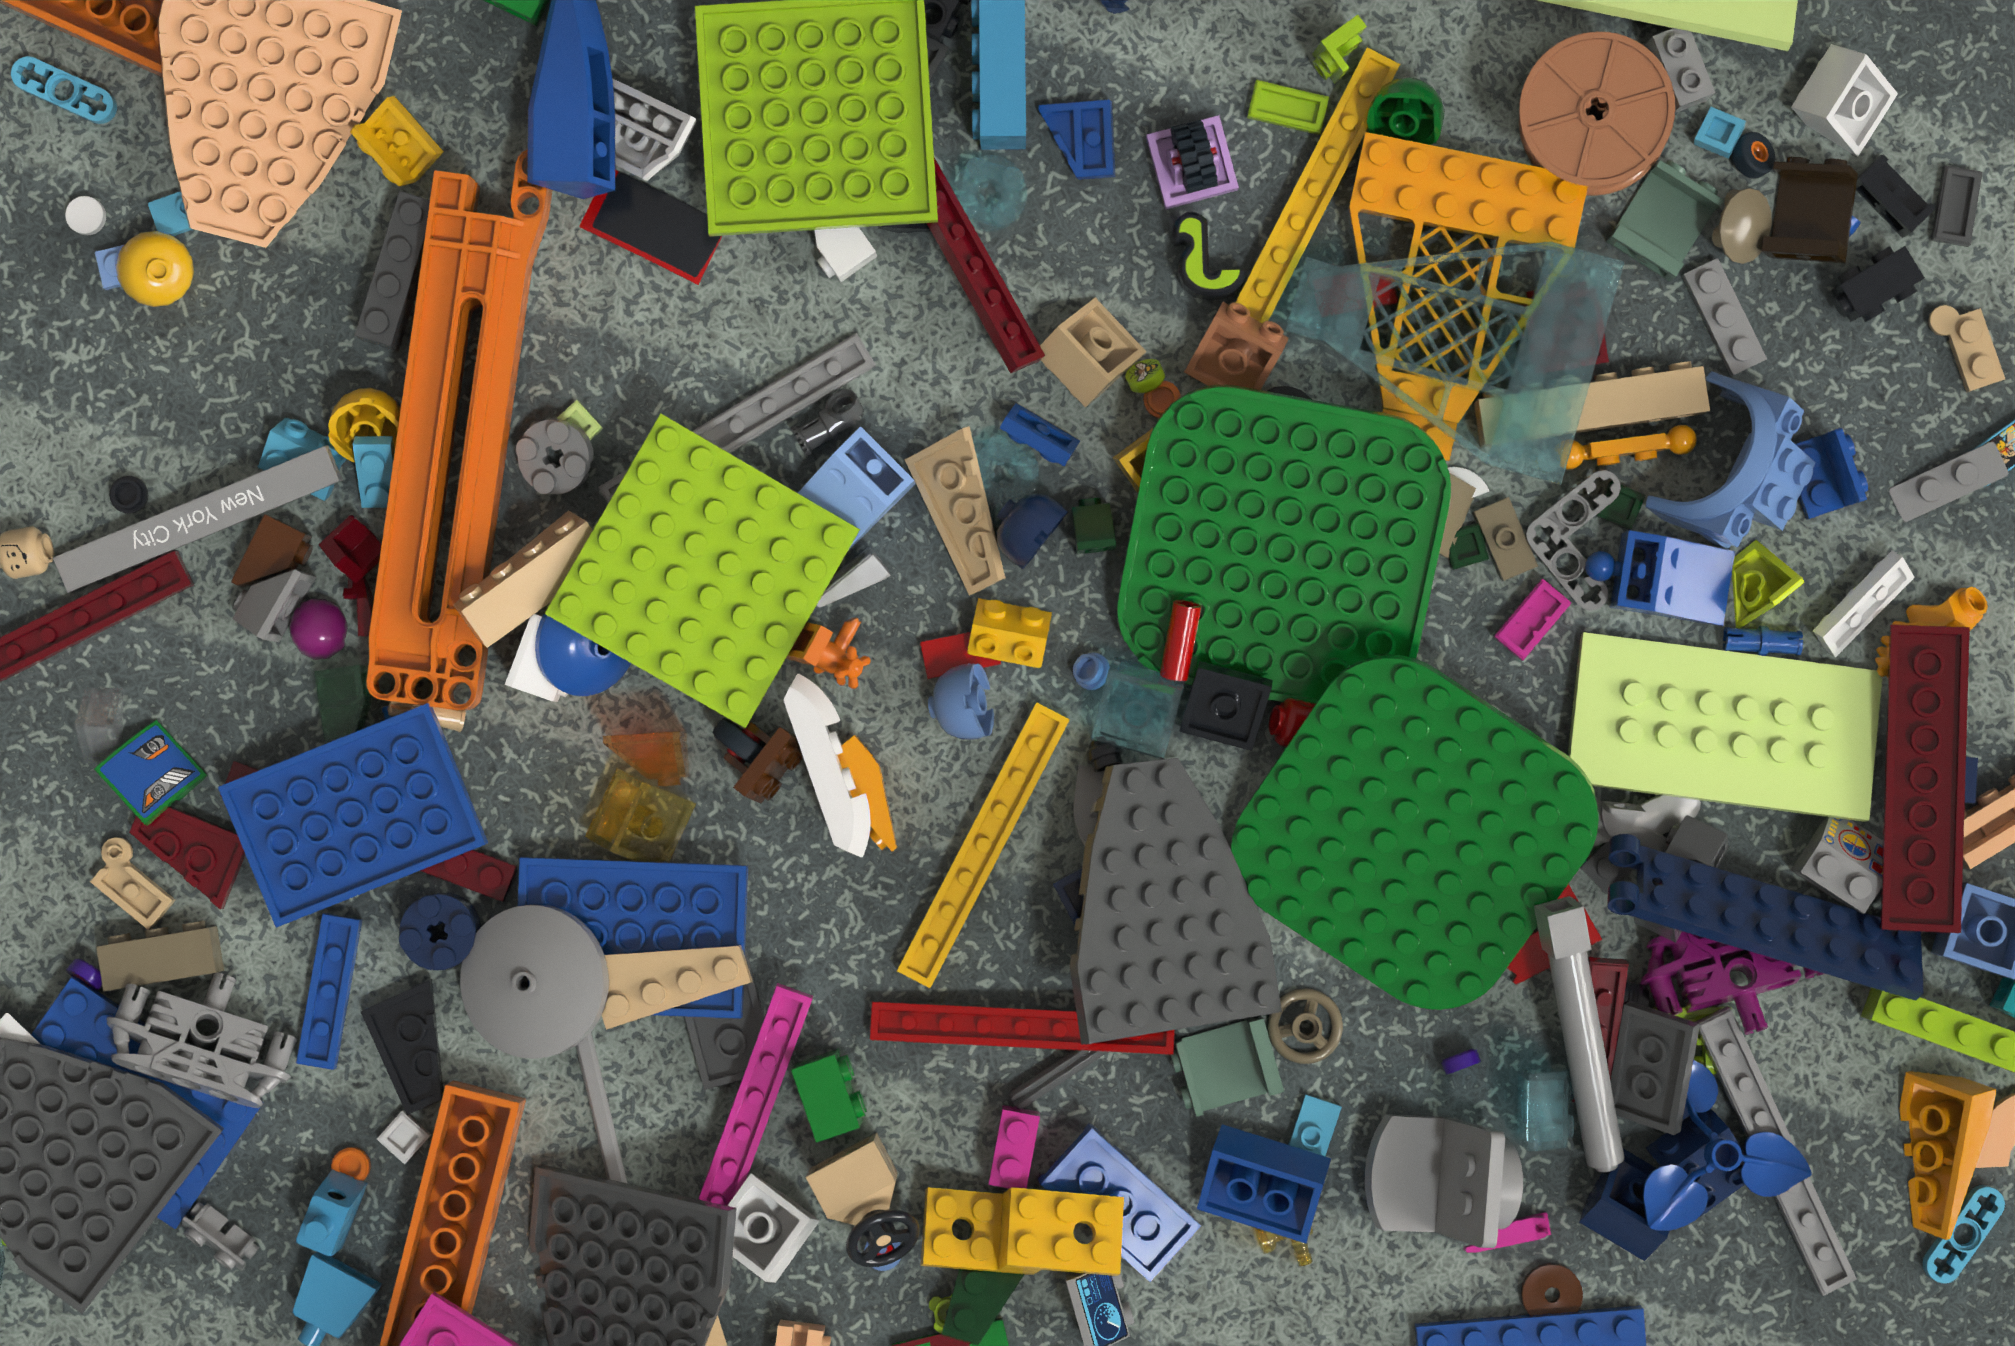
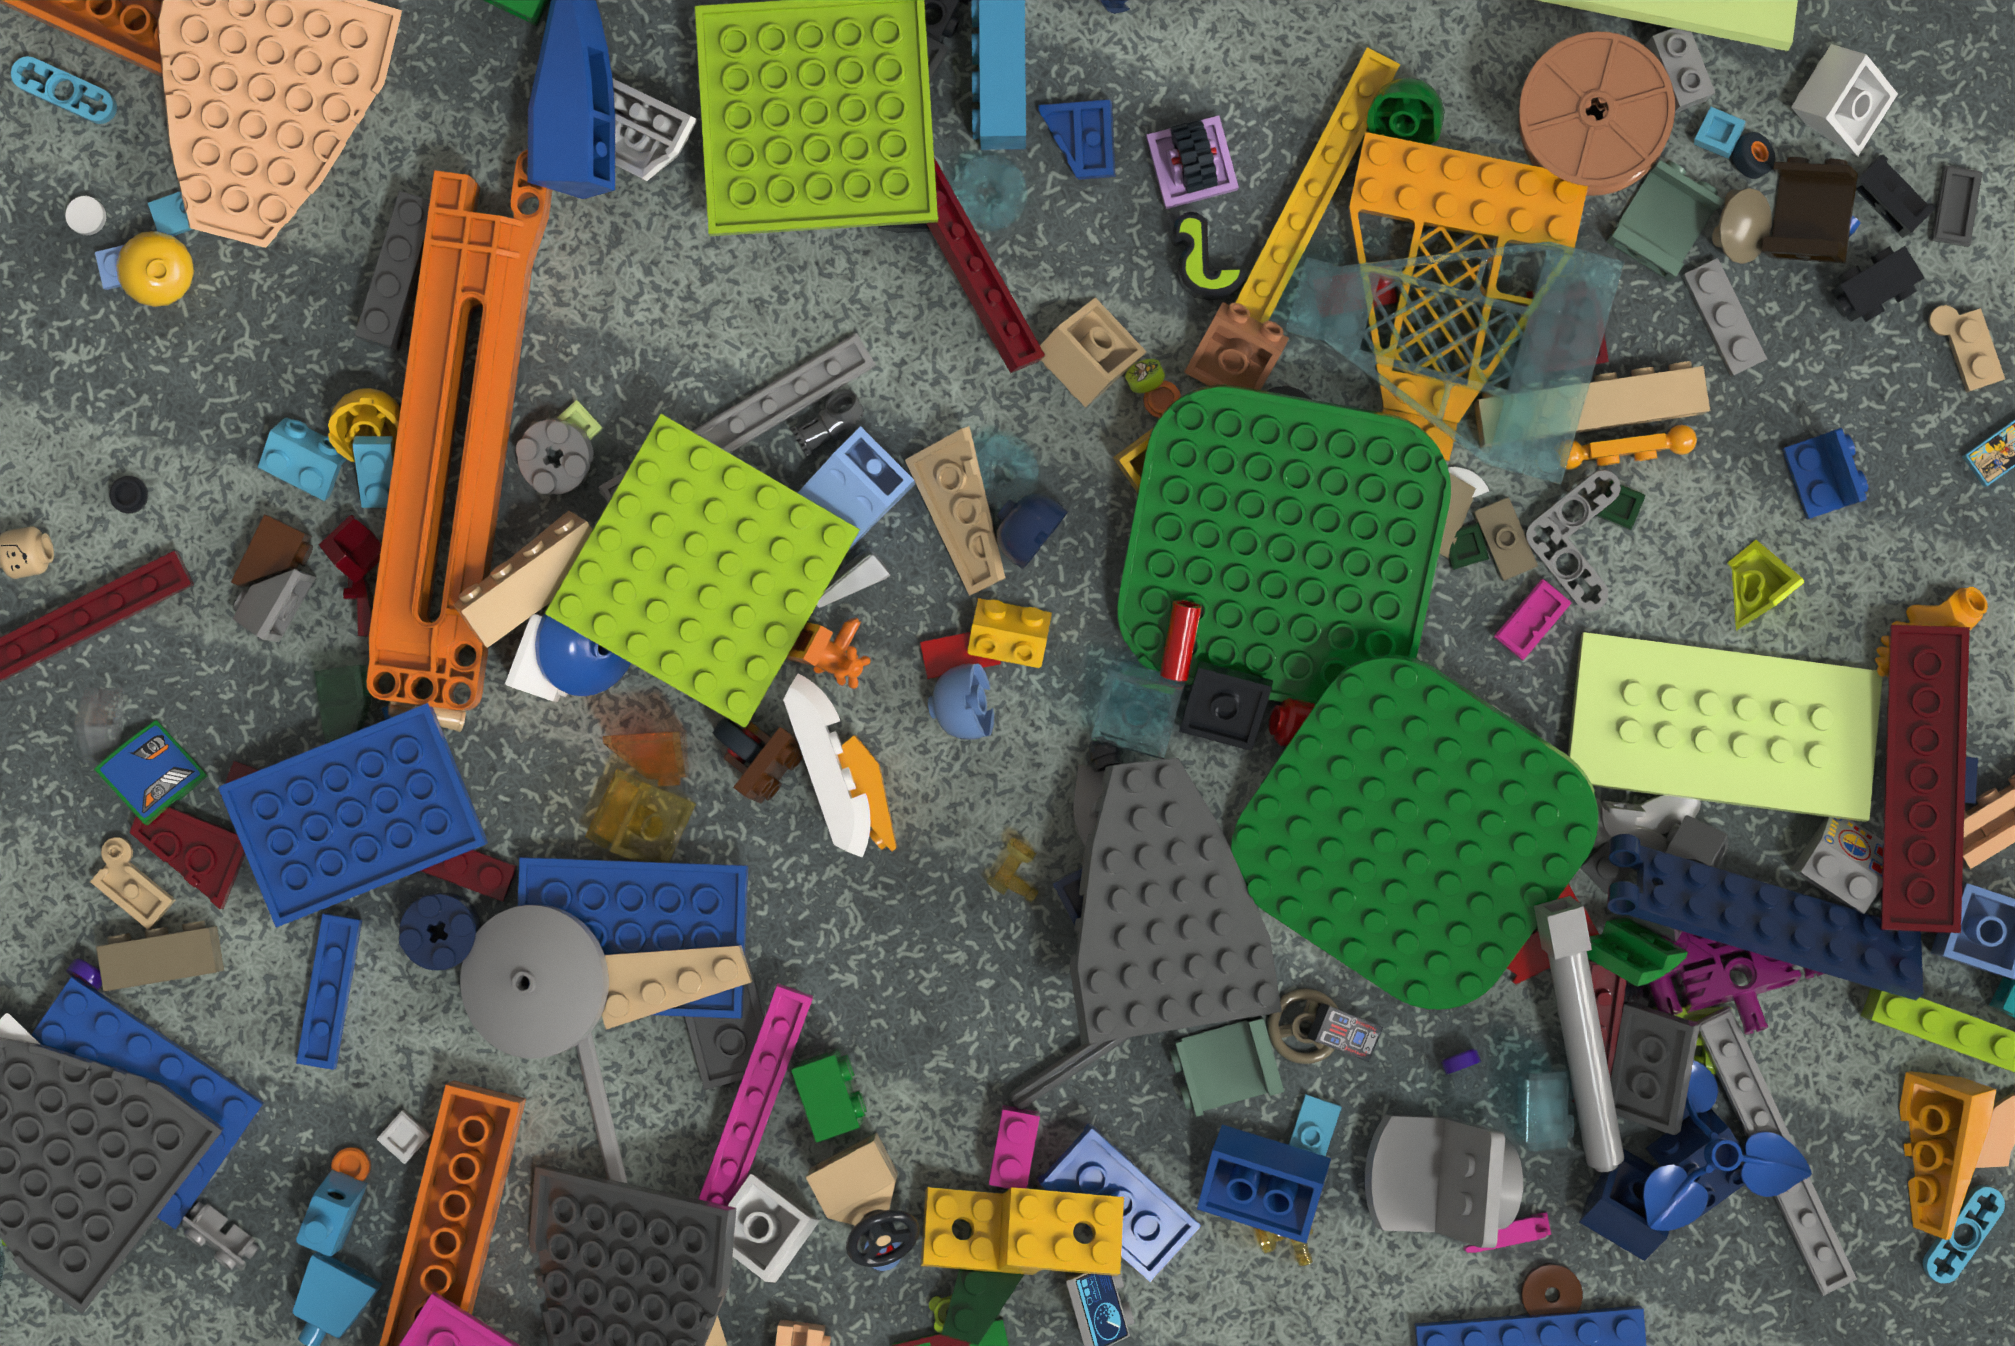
(198, 518): light grey tile -> none
(215, 1073): light grey piece -> none
(318, 629): magenta hair -> none
(397, 143): yellow bracket -> none
(408, 1045): black wing -> none
(653, 227): black sticker -> none
(843, 251): white slope -> none
(983, 845): yellow plate -> none
(999, 1028): red plate -> none
(1005, 876): none -> clear yellow piece
(1039, 434): blue plate -> none
(1091, 670): medium blue plate -> none
(1093, 526): dark green slope -> none
(1288, 107): lime tile -> none
(1335, 47): lime bracket -> none
(1345, 1032): none -> tile
(1634, 952): none -> green slope
(1672, 580): slope -> none
(1762, 640): blue pin -> none
(1763, 479): medium blue piece -> none
(1863, 603): white plate -> none
(1948, 481): light grey piece -> none

